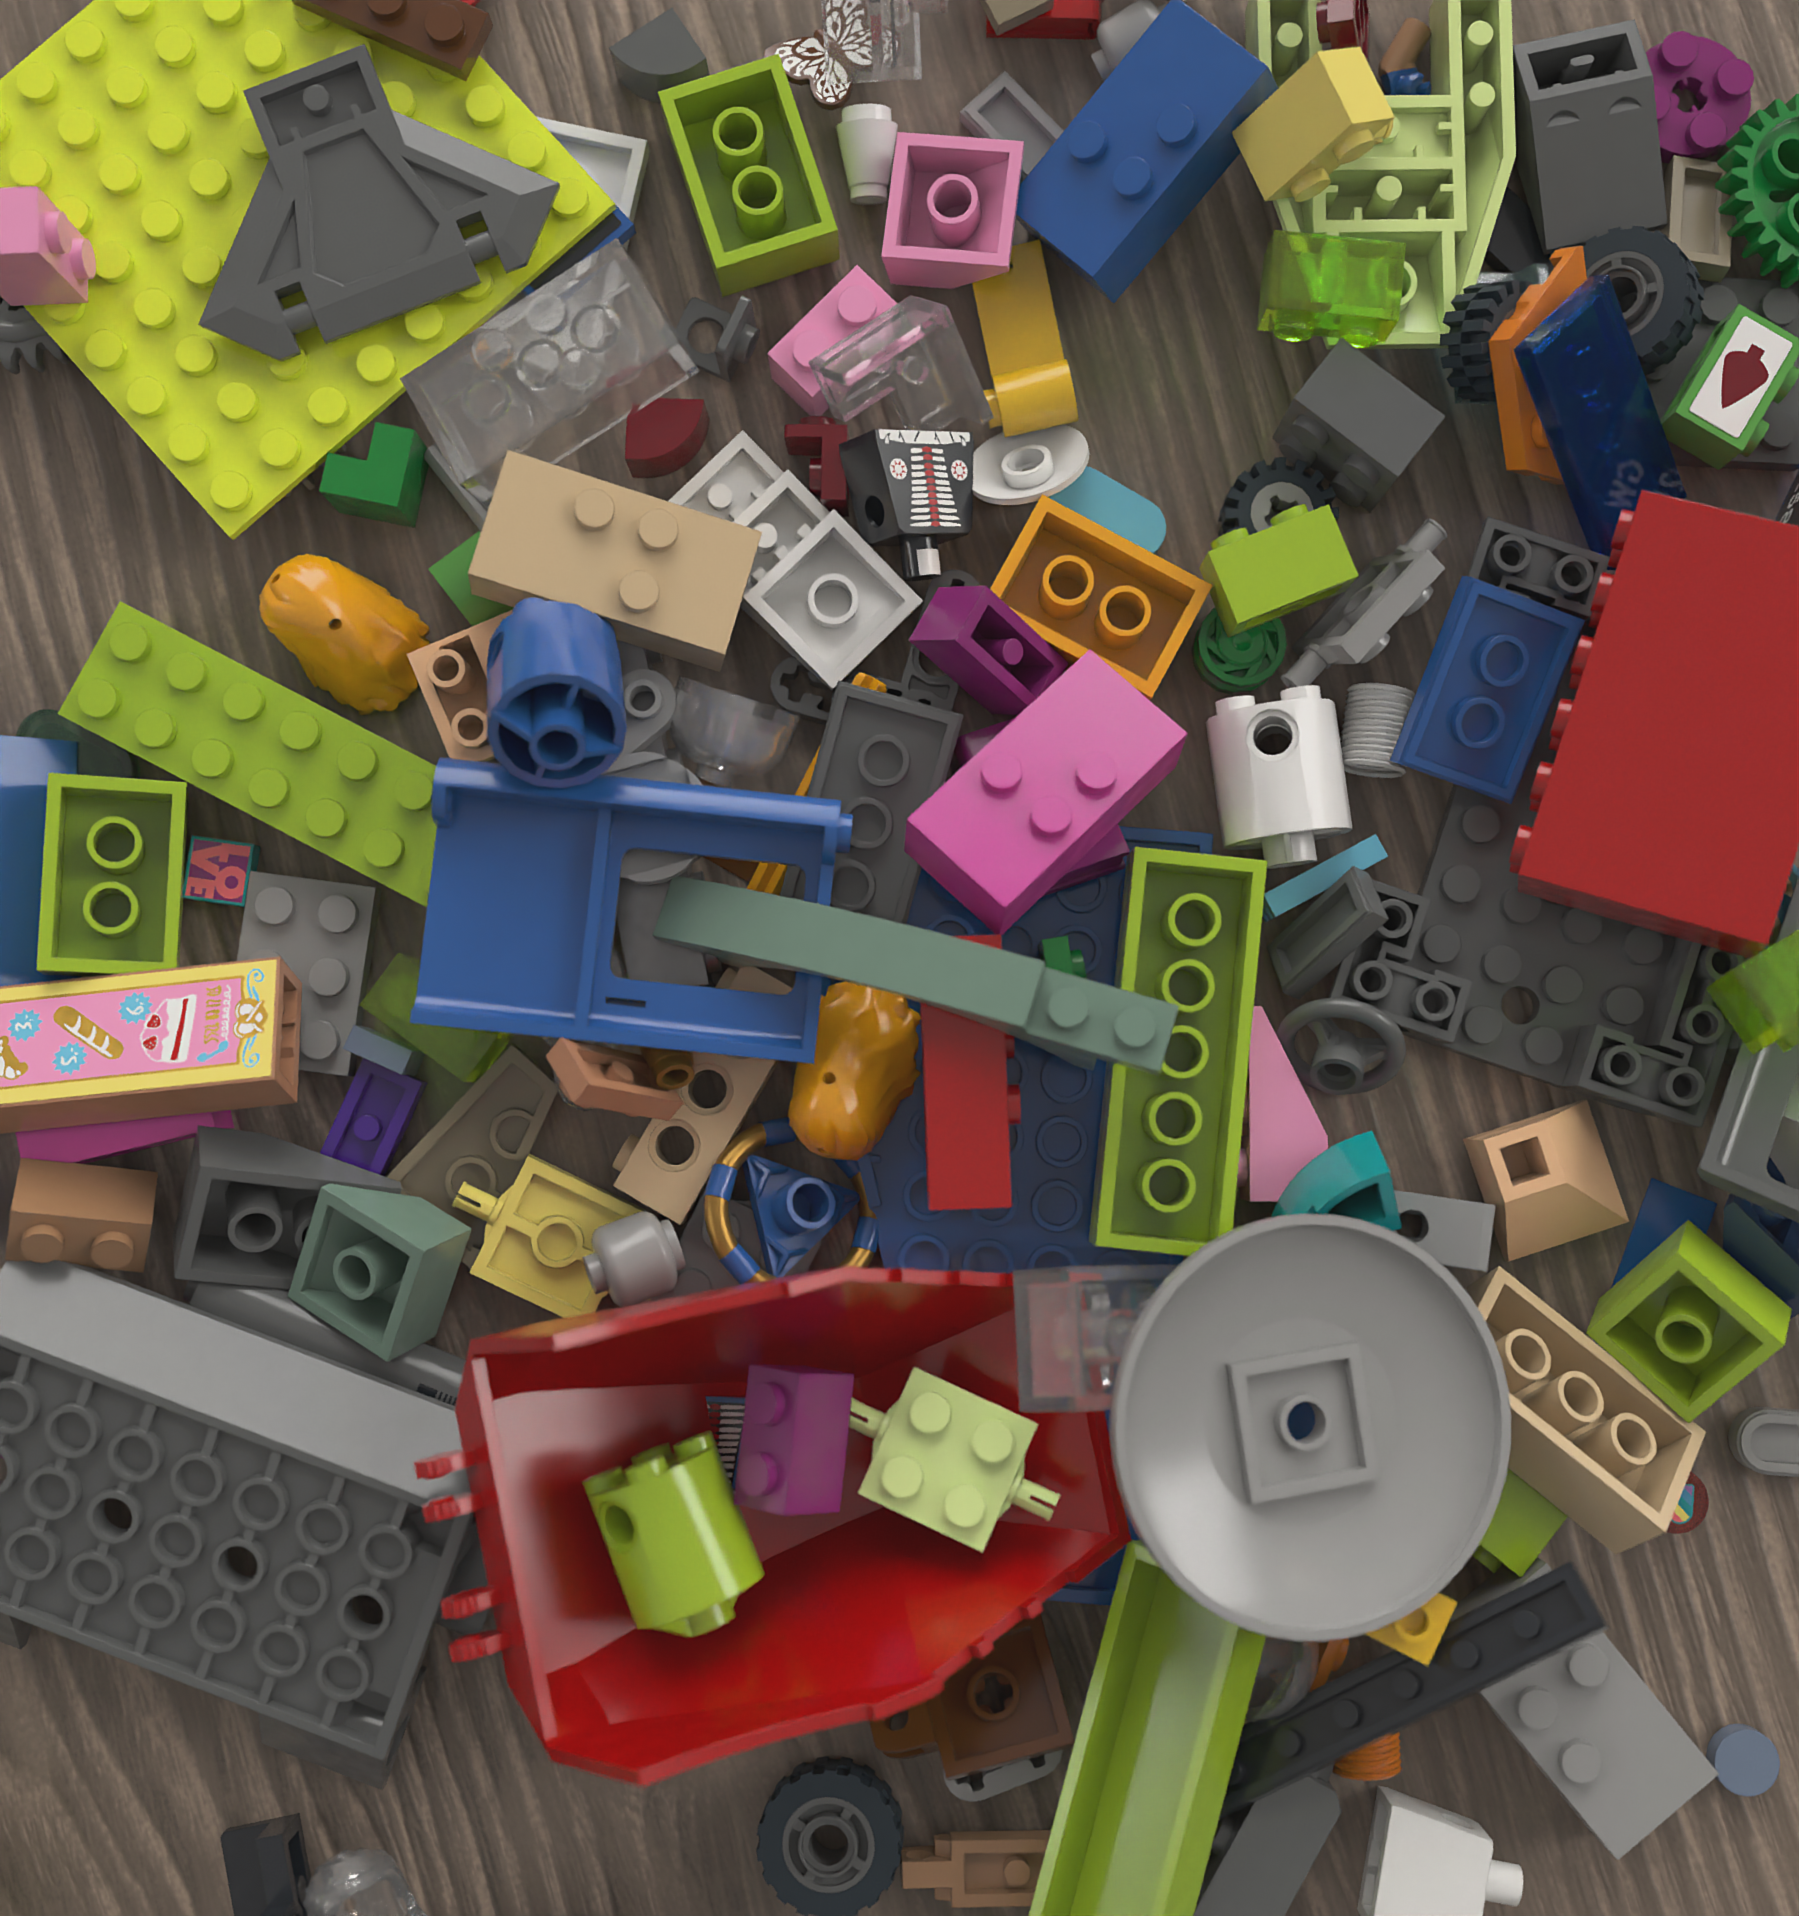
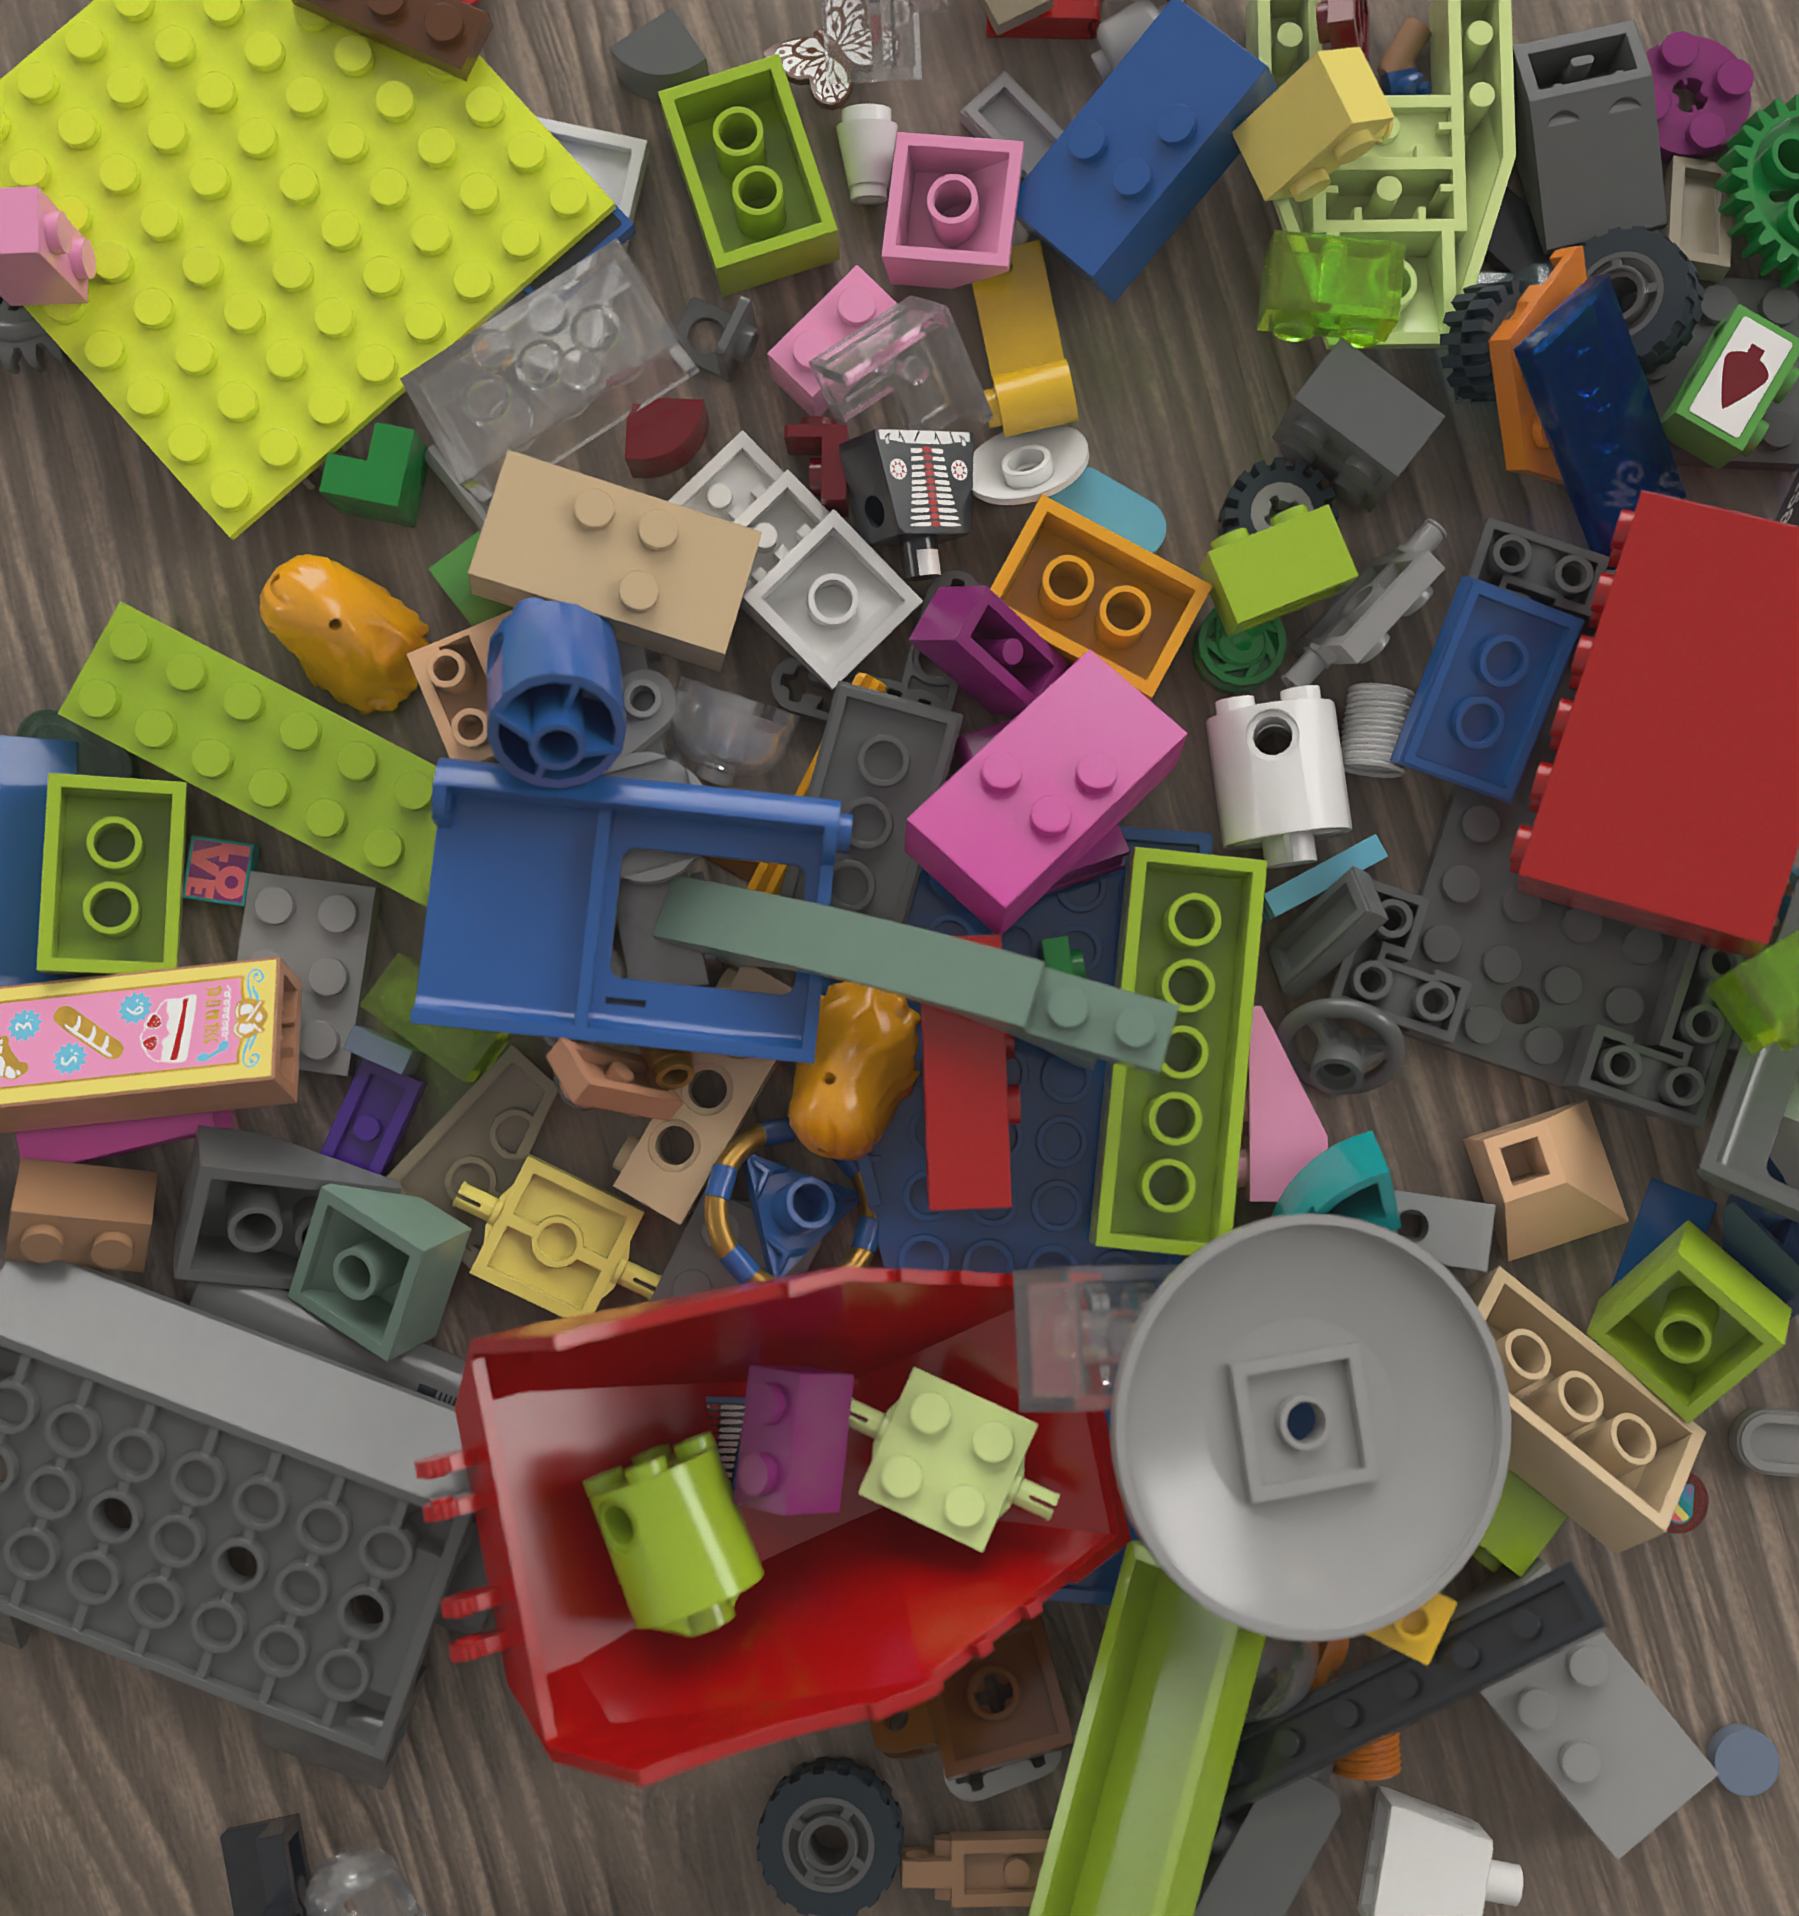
(362, 212): dark grey plate -> none
(634, 1258): light grey head -> none

